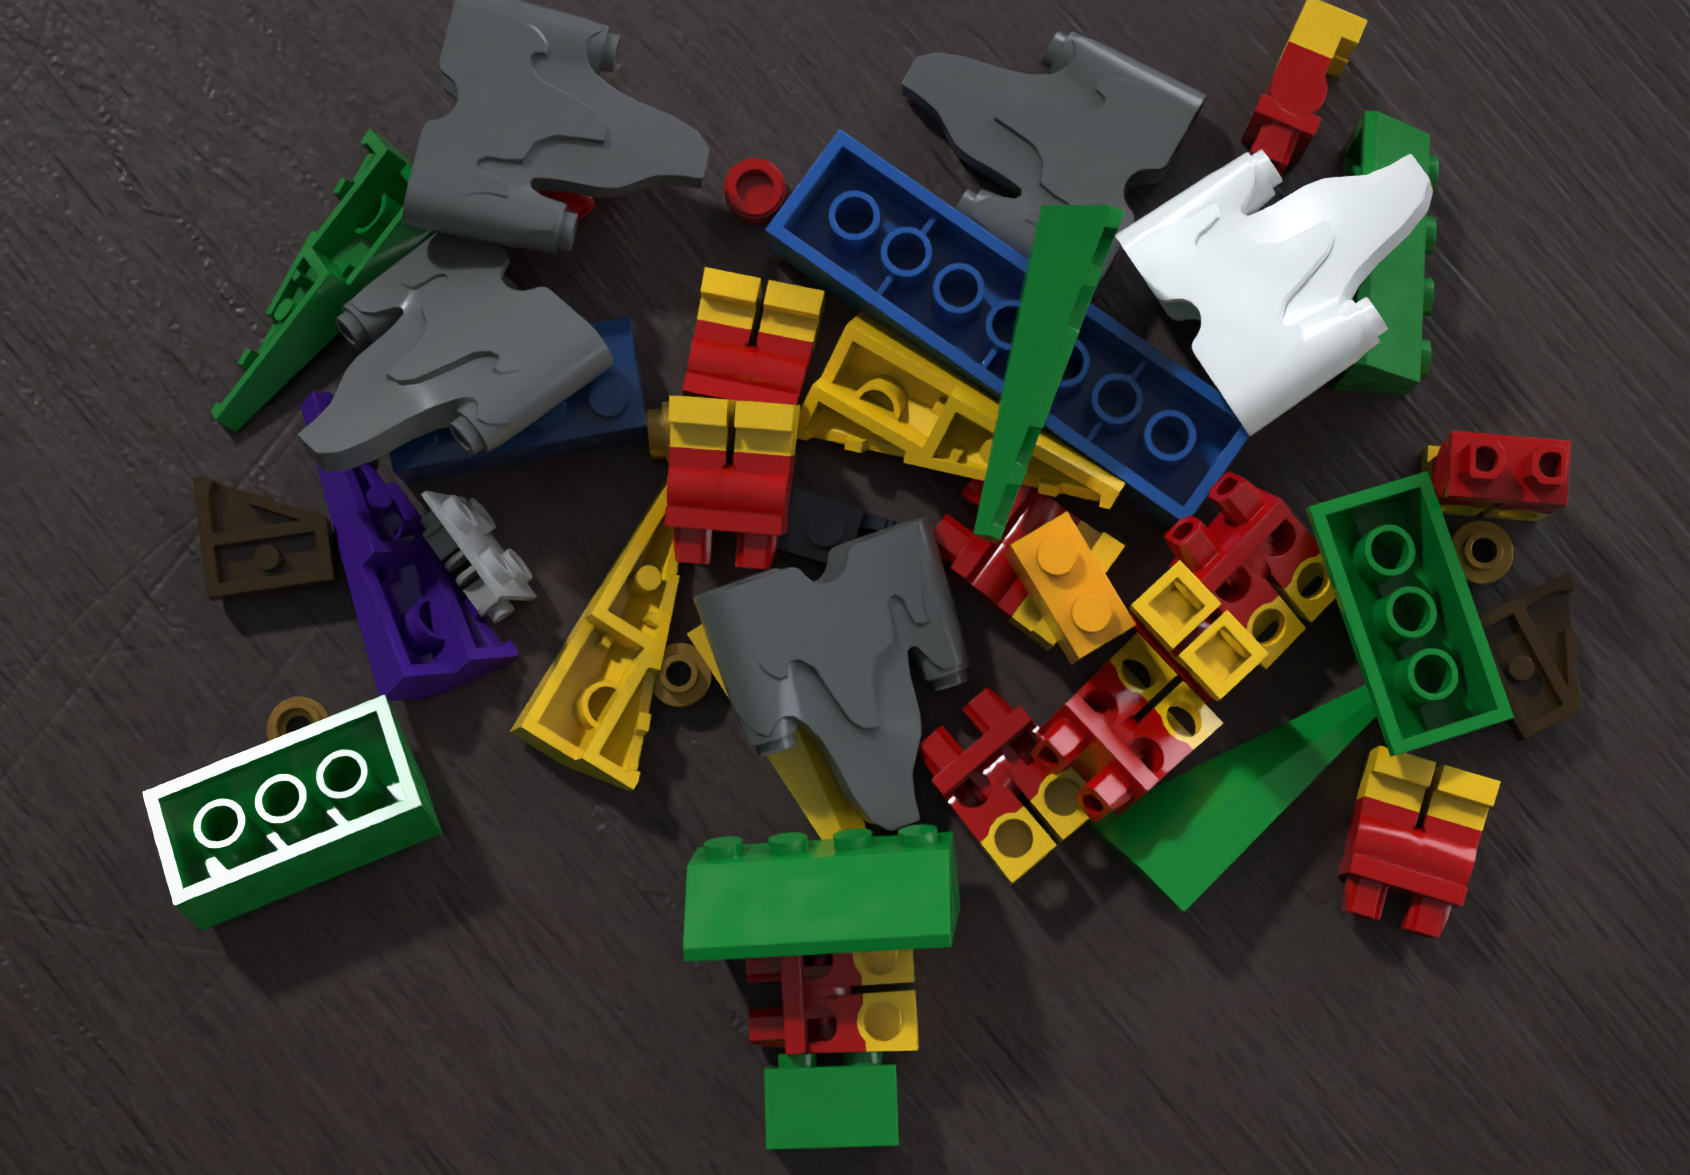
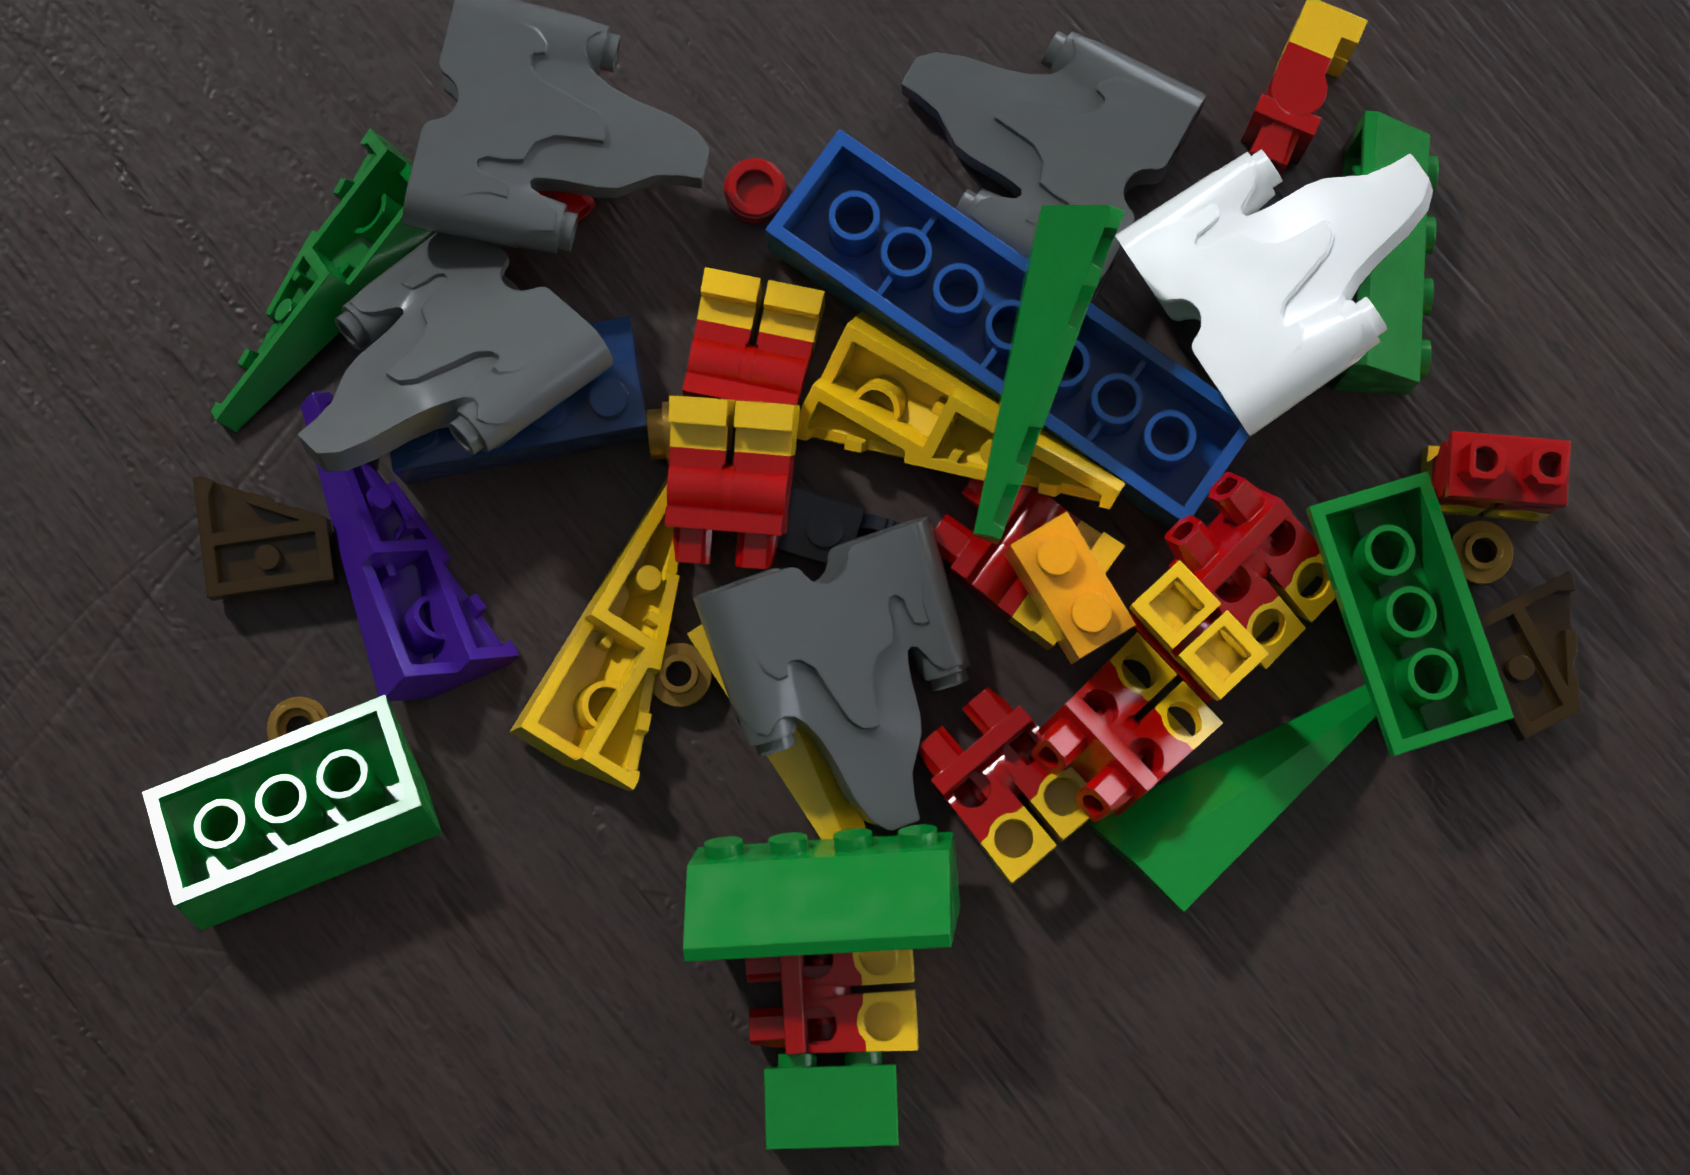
(467, 526): light grey hinge -> none
(1413, 837): red hips -> none

